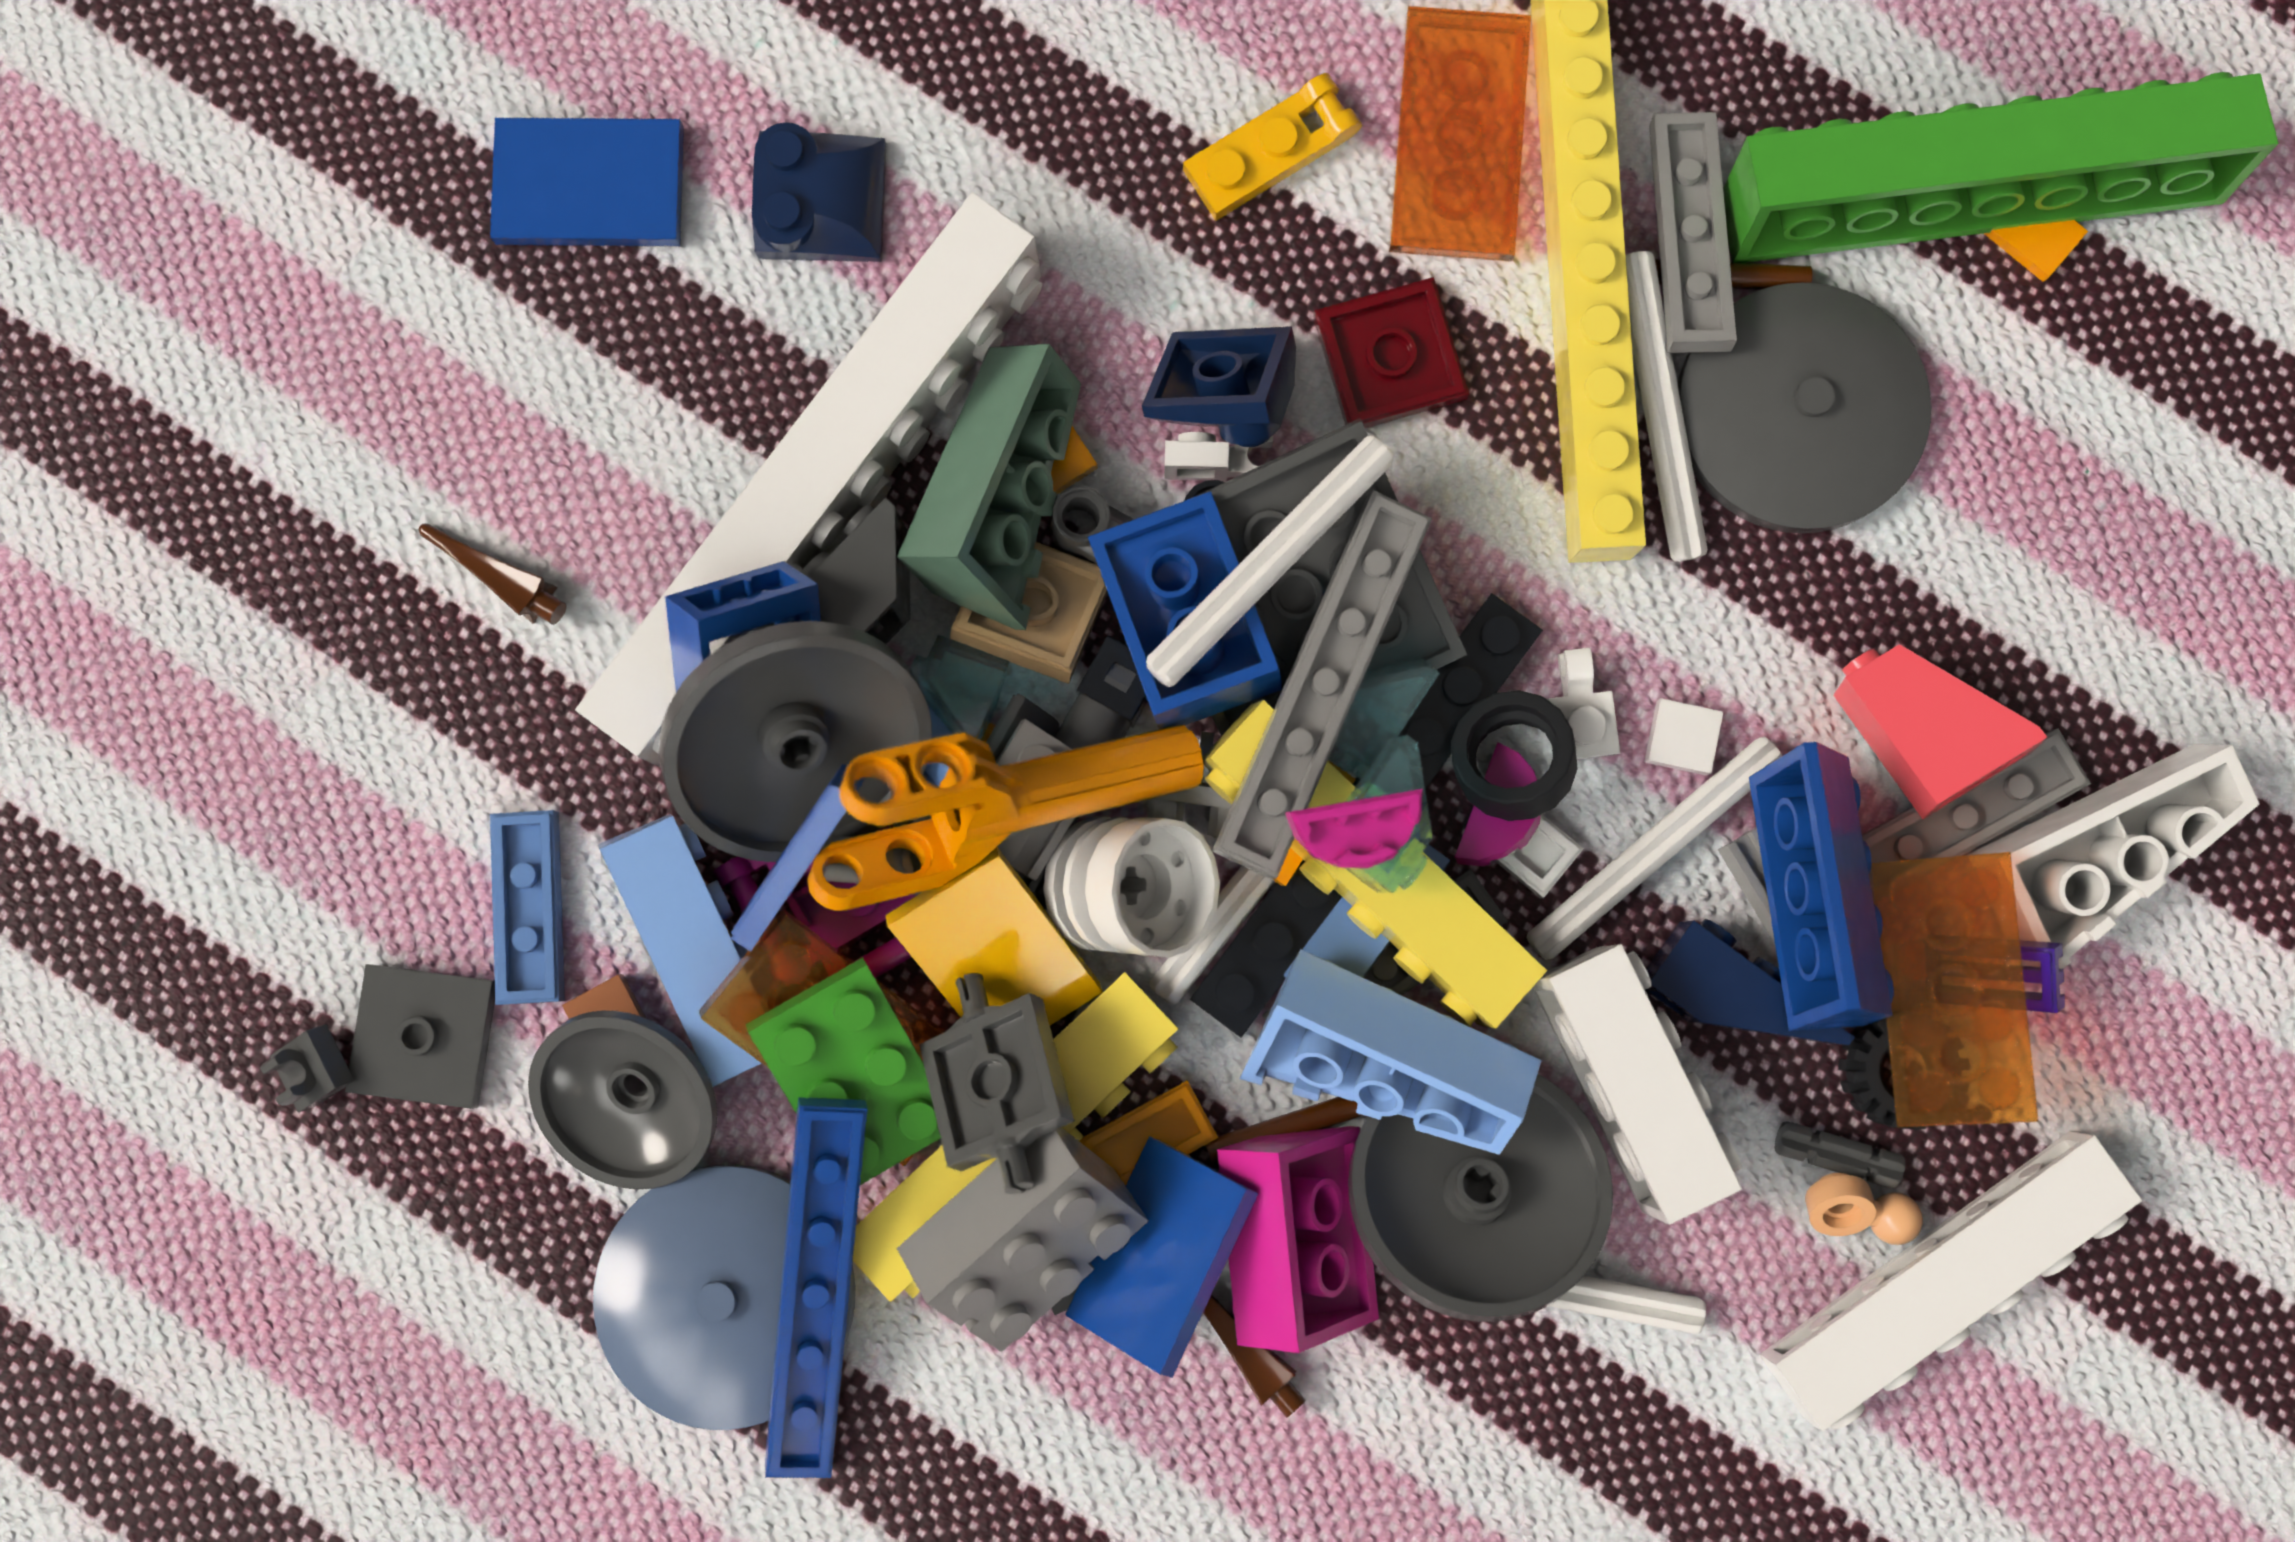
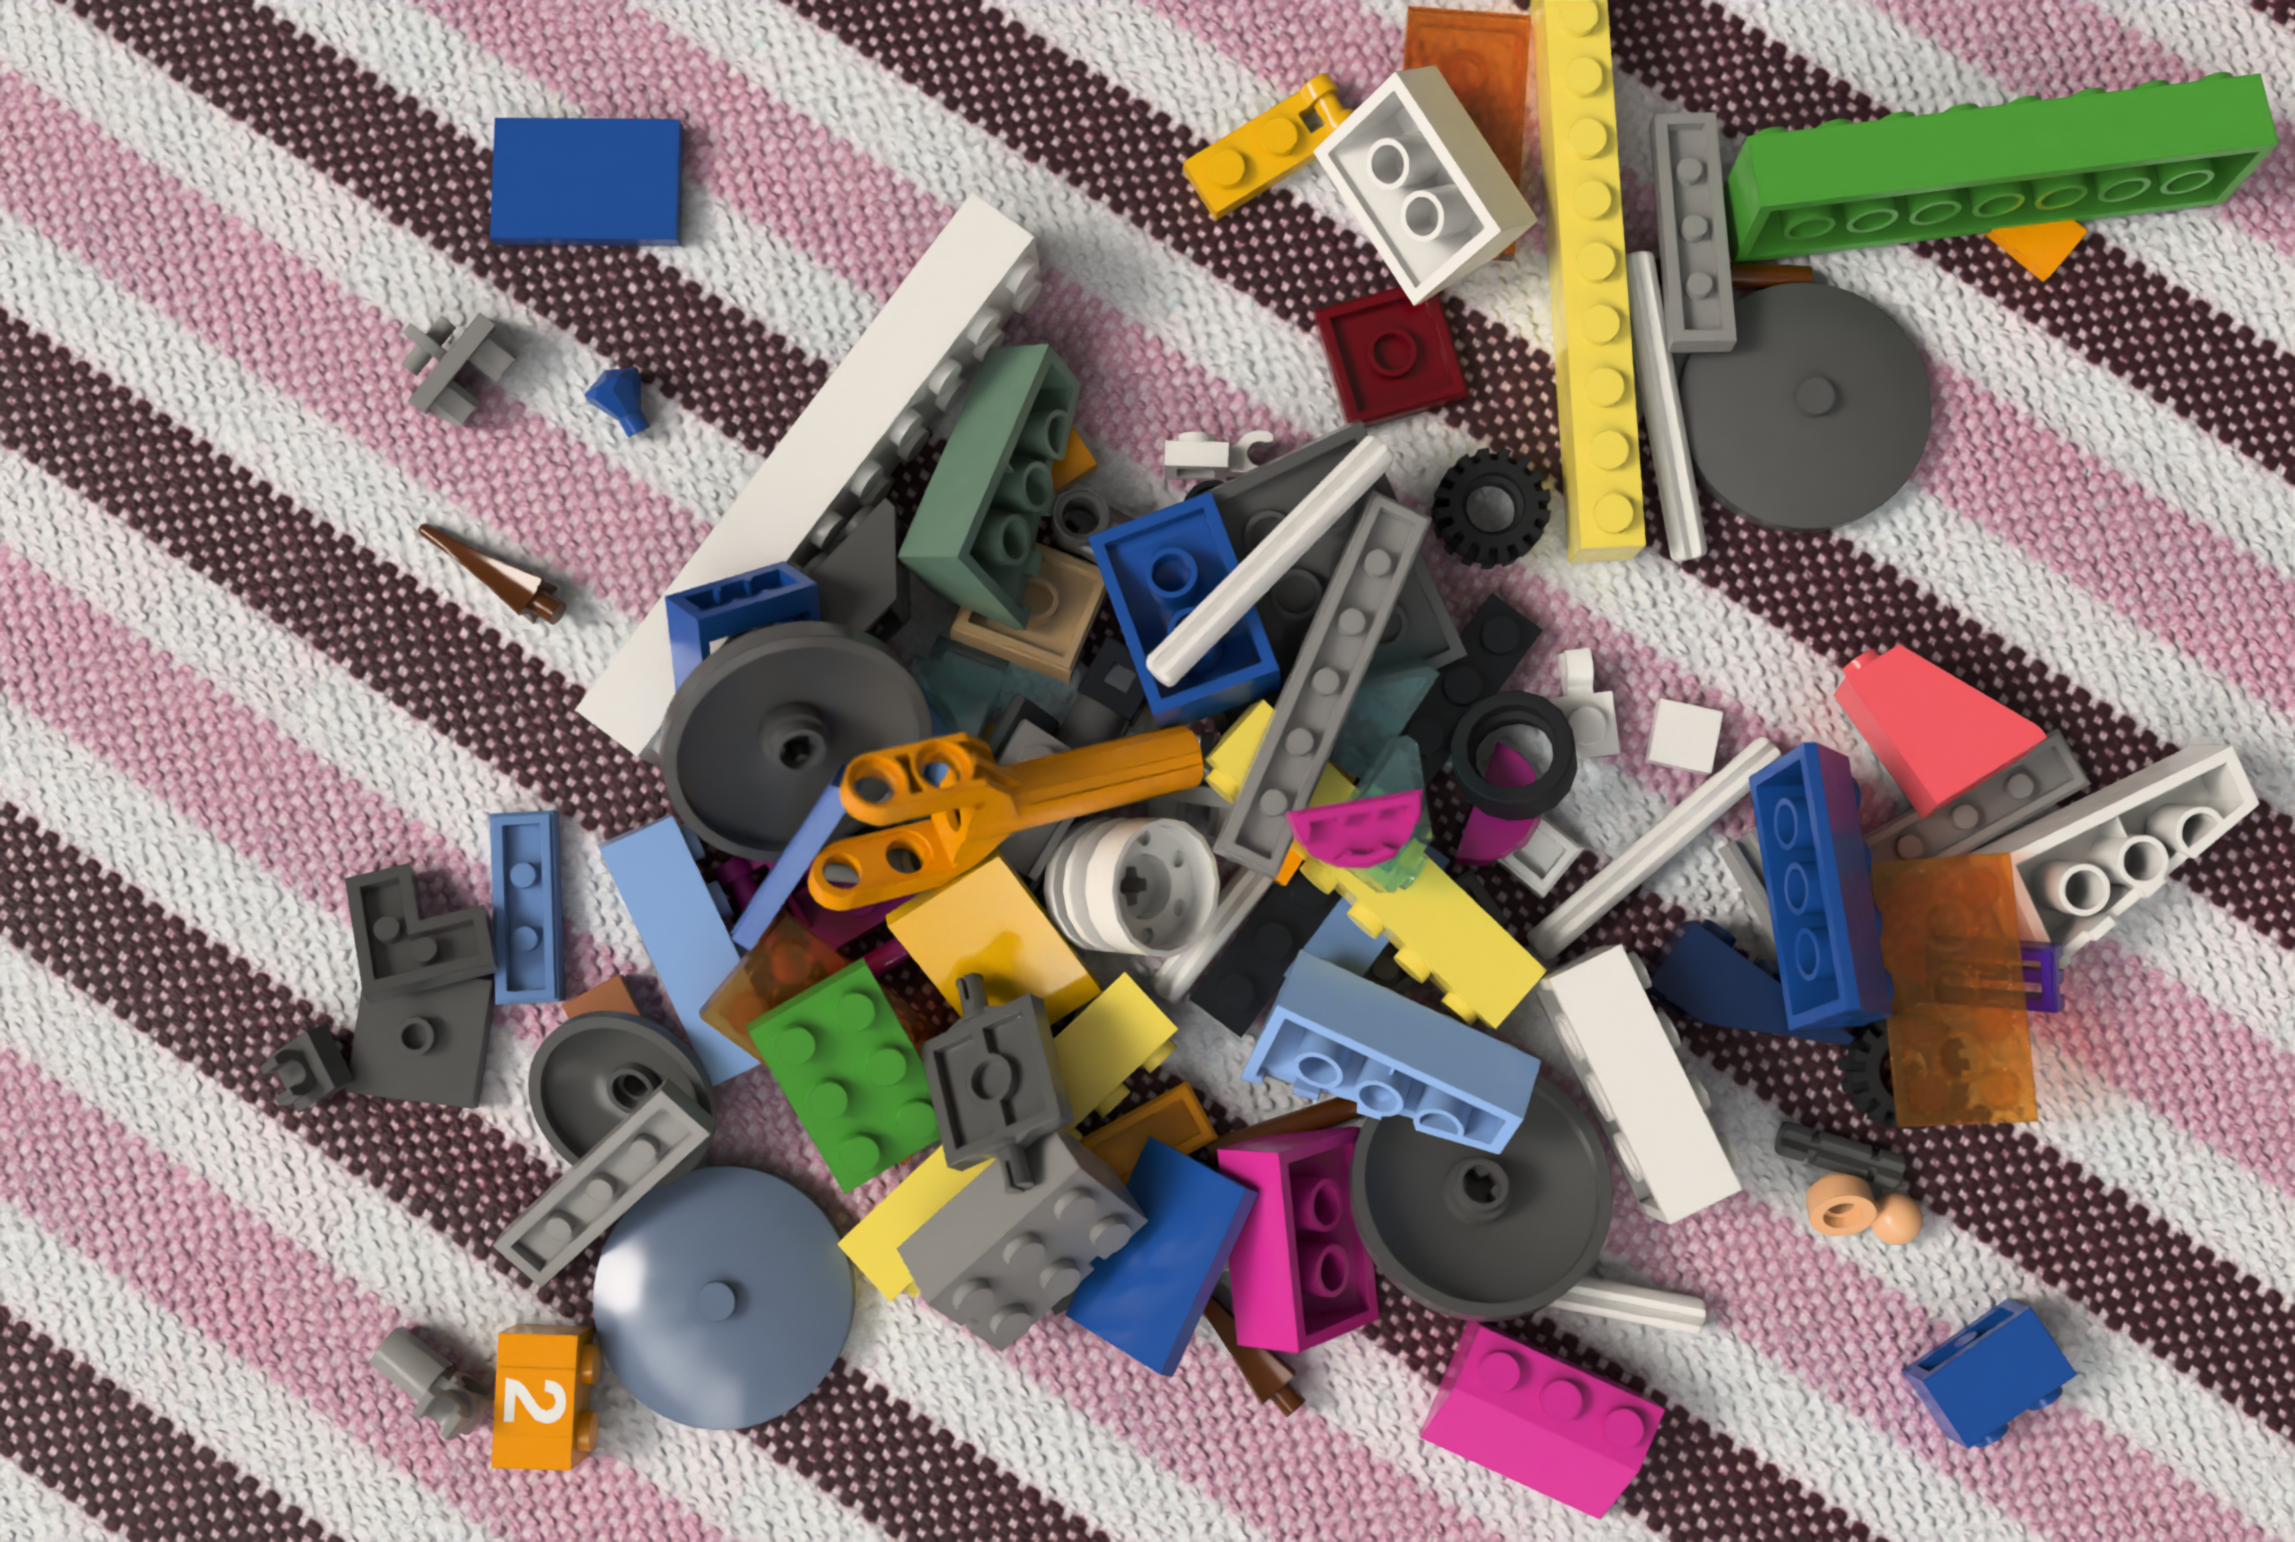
(402, 950): none -> dark grey plate
(447, 1398): none -> light grey bar
(475, 345): none -> light grey hips
(545, 1397): none -> light orange brick
(605, 1182): none -> light grey plate
(619, 395): none -> blue rock
(815, 1287): blue tile -> none
(818, 195): dark blue slope -> none
(1226, 382): dark blue slope -> none
(1424, 183): none -> white slope
(1508, 475): none -> black tyre
(1541, 1419): none -> dark pink slope
(1951, 1280): white brick -> none
(1990, 1374): none -> blue brick

